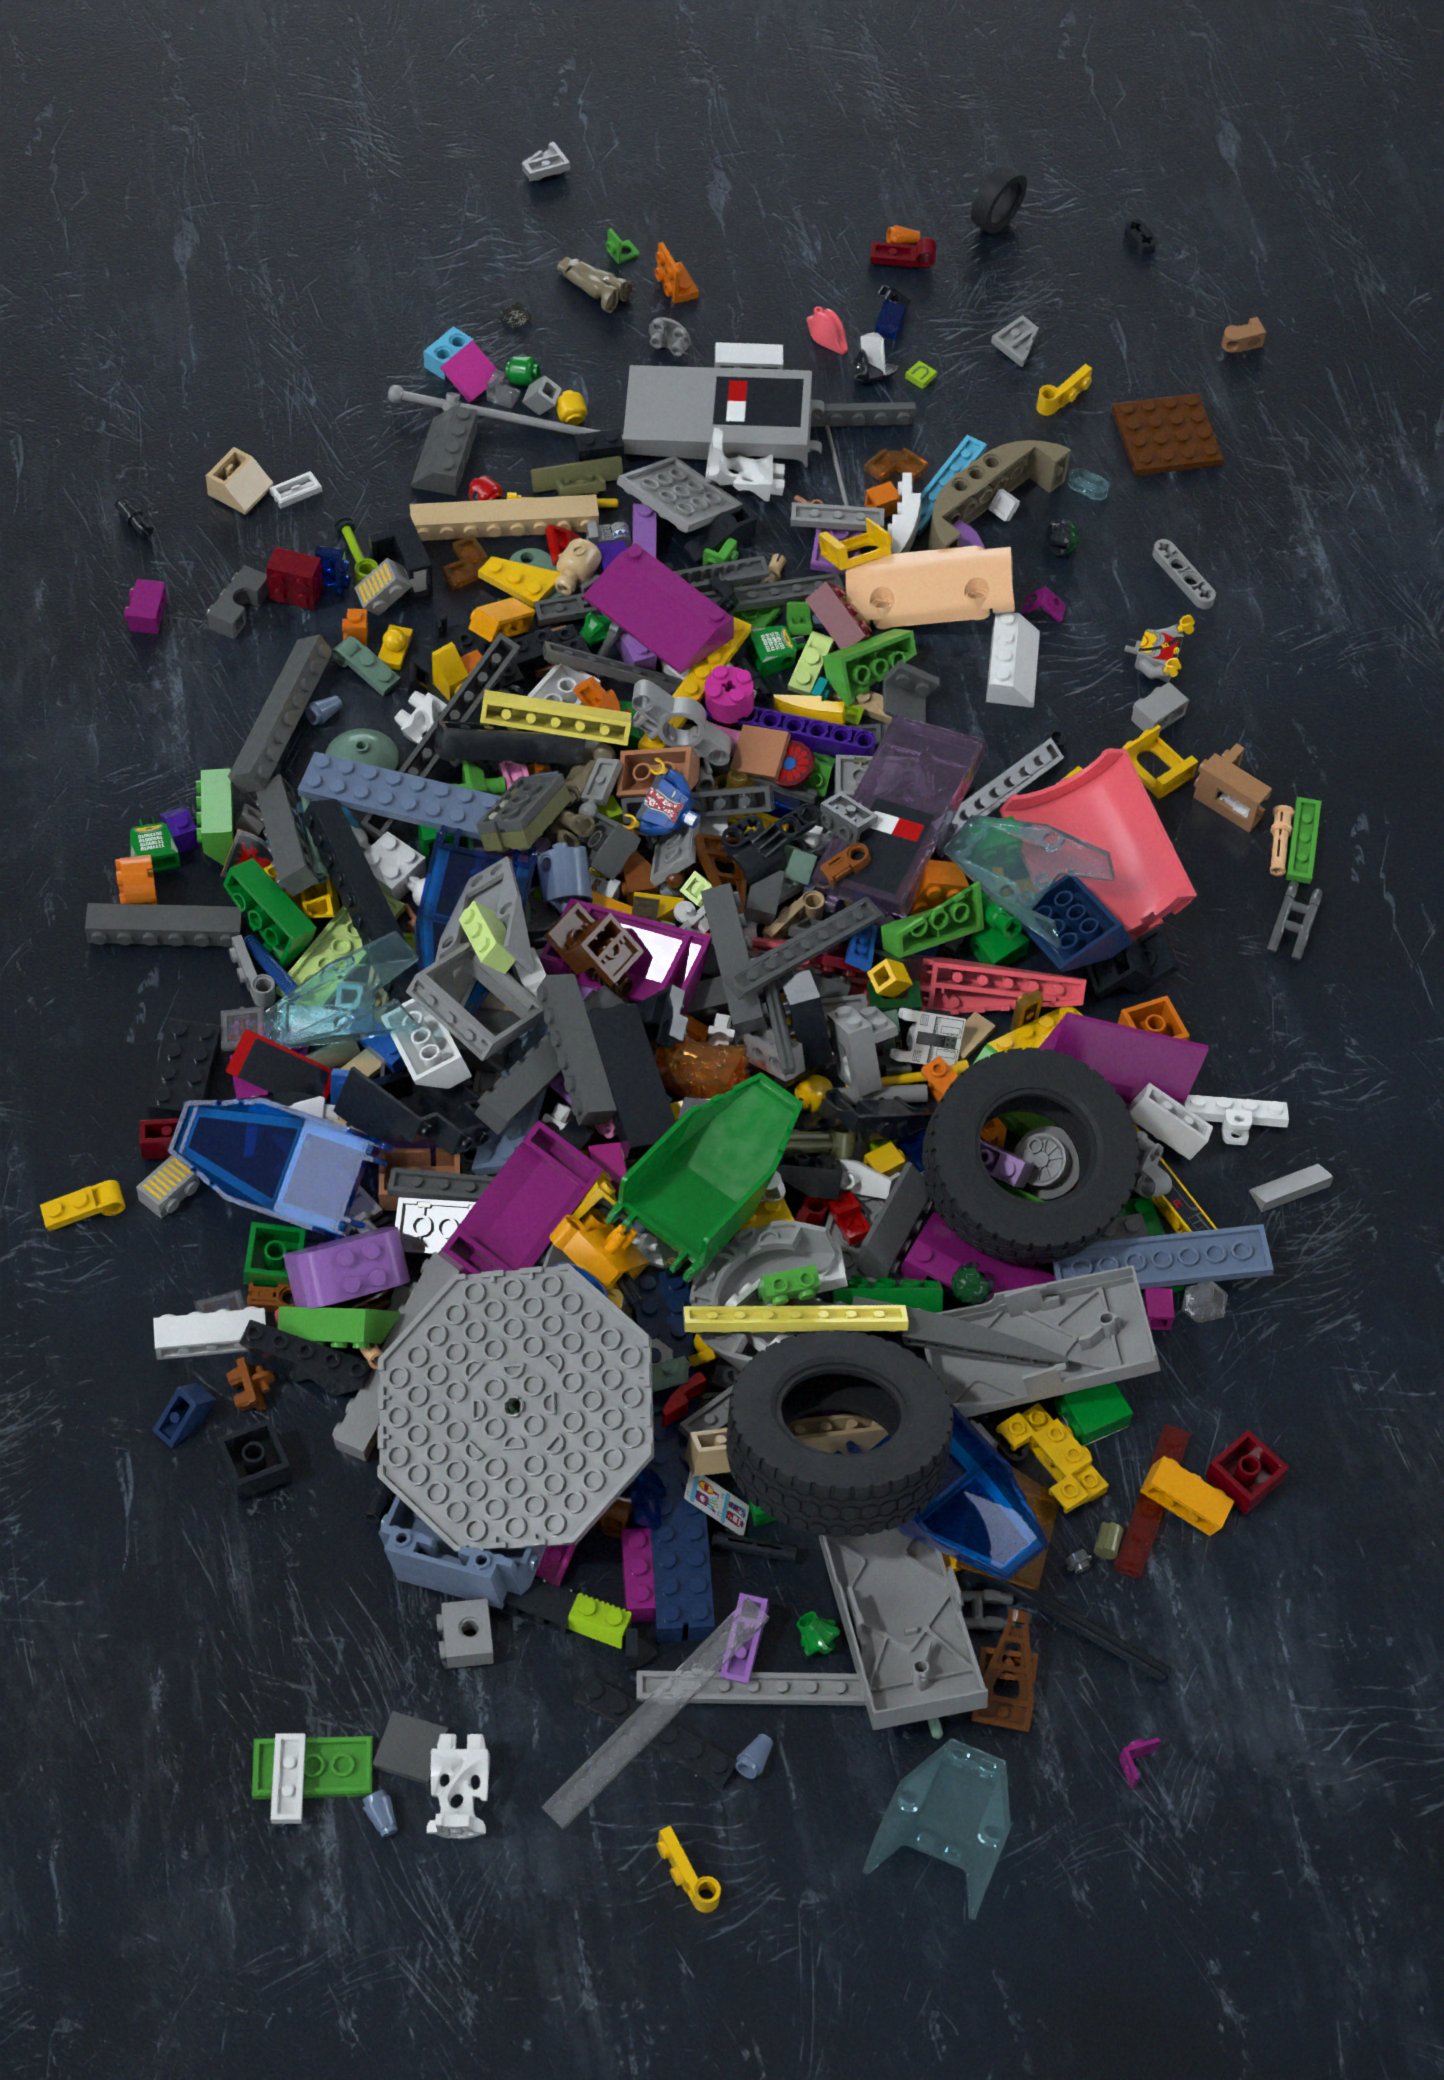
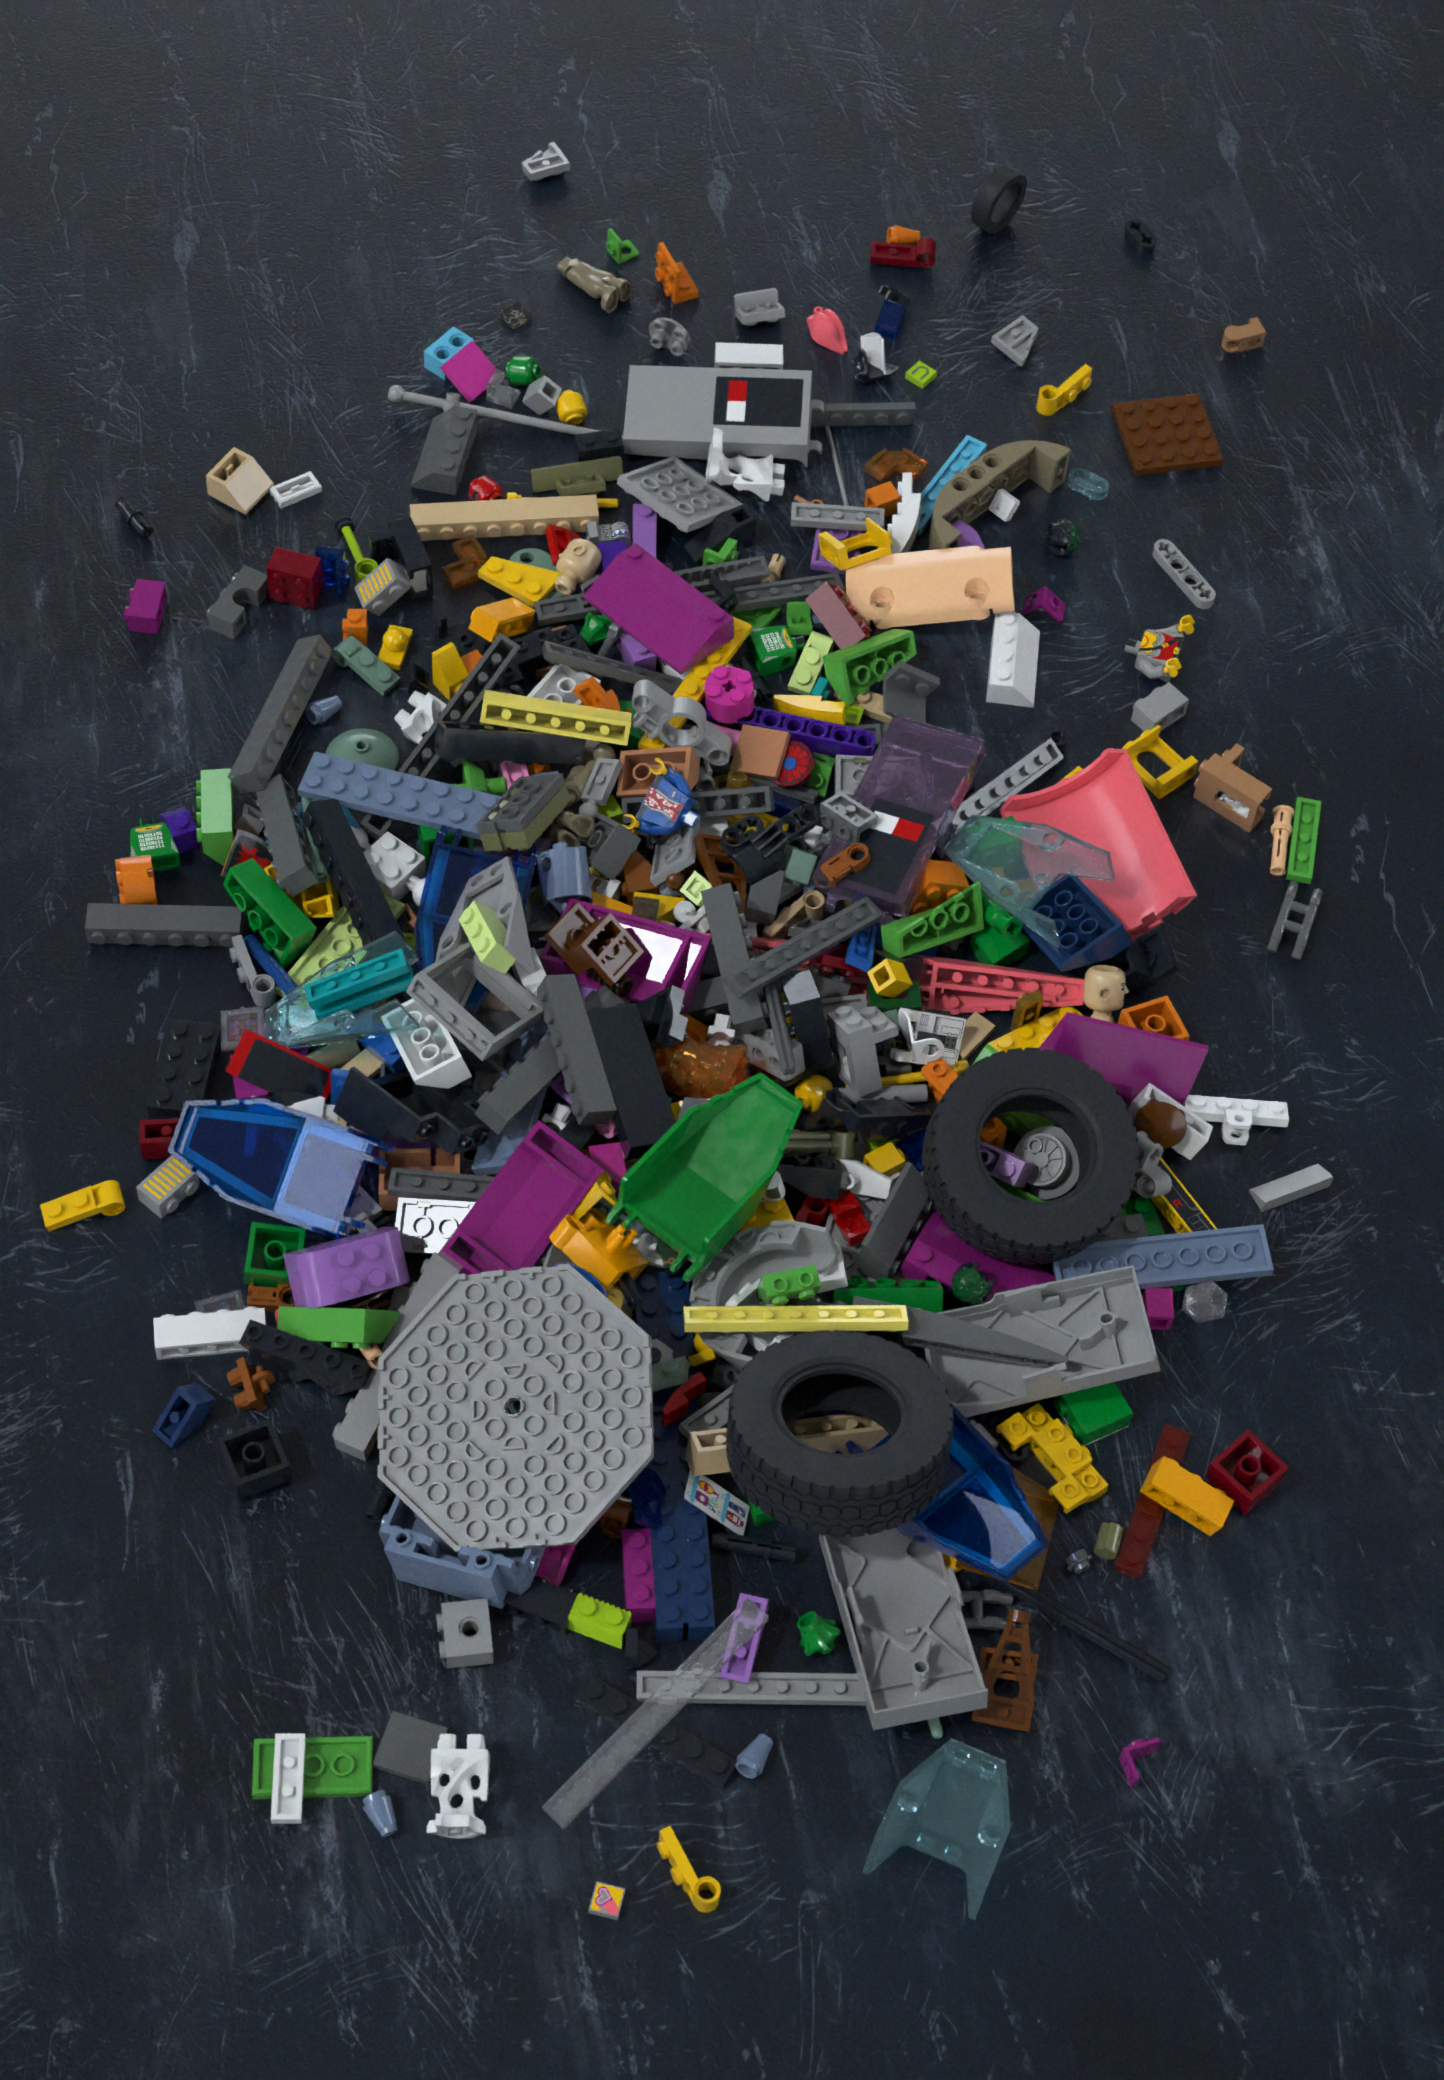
(360, 984): none -> teal brick
(606, 1900): none -> tile
(758, 307): none -> light grey bracket
(907, 1030): none -> white piece
(1104, 991): none -> tan piece
(1161, 1123): none -> reddish brown dish

